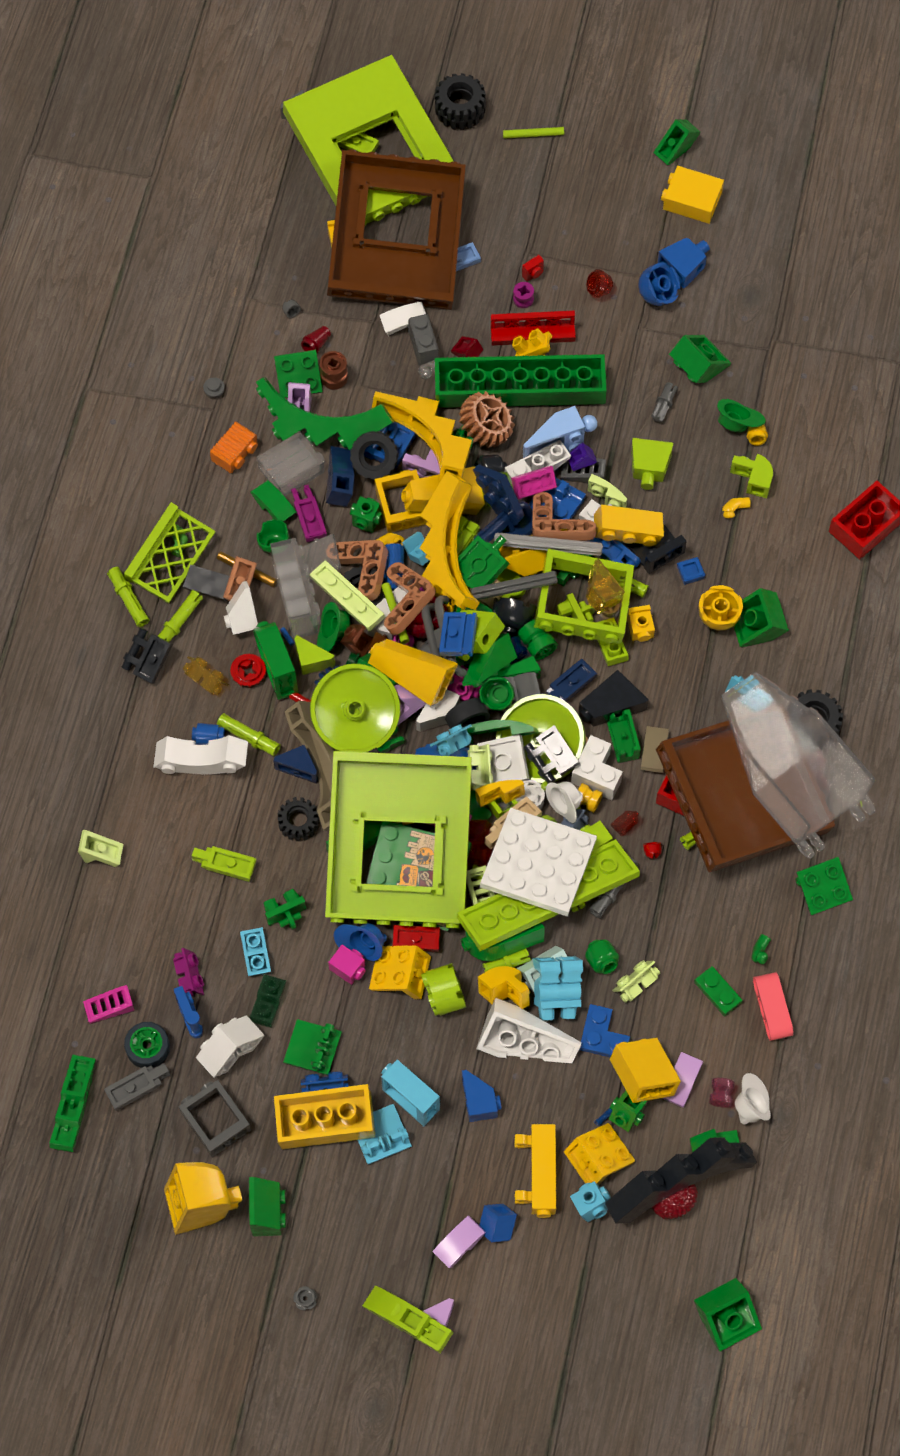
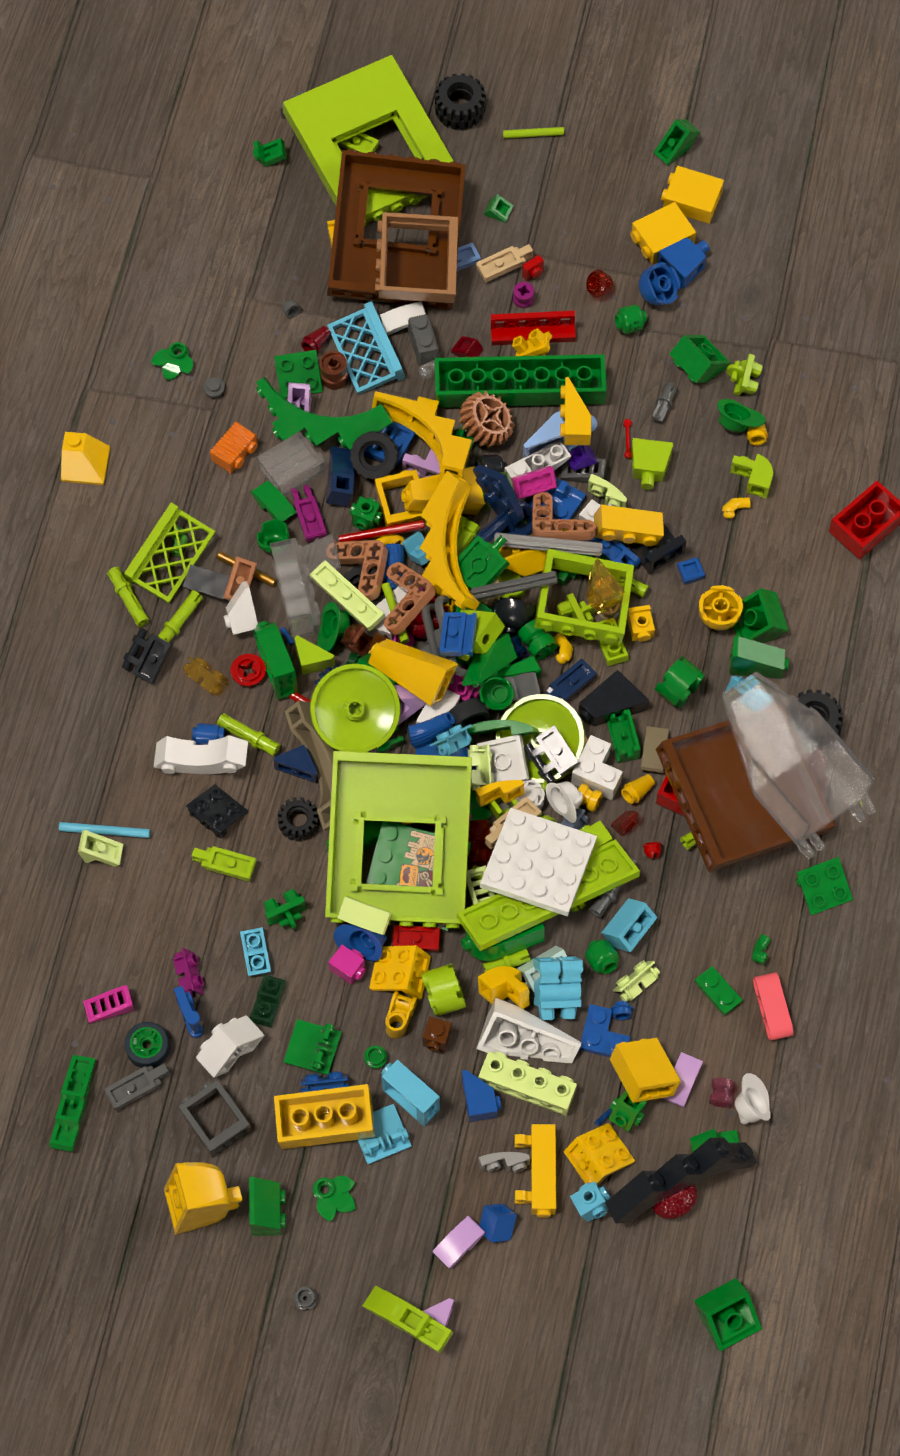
(84, 459): none -> yellow slope
(105, 830): none -> medium azure bar
(172, 363): none -> green plate
(216, 810): none -> black hinge
(270, 152): none -> green bracket
(336, 1199): none -> green plate
(364, 915): none -> yellowish green slope
(375, 1057): none -> green plate
(379, 337): none -> medium azure fence
(383, 531): none -> red bar
(400, 1011): none -> yellow piece
(421, 222): none -> medium nougat window
(426, 731): none -> blue piece
(436, 1034): none -> reddish brown brick
(498, 208): none -> green slope
(503, 262): none -> tan hinge
(512, 1161): none -> light grey slope
(528, 1083): none -> yellowish green brick
(565, 650): none -> yellow arm
(576, 417): none -> yellow slope
(622, 1010): none -> blue plate
(627, 424): none -> red hinge
(629, 925): none -> medium azure brick
(630, 319): none -> green head
(636, 789): none -> yellow cone
(661, 230): none -> yellow brick
(679, 681): none -> green brick
(741, 372): none -> lime hips
(752, 656): none -> green slope

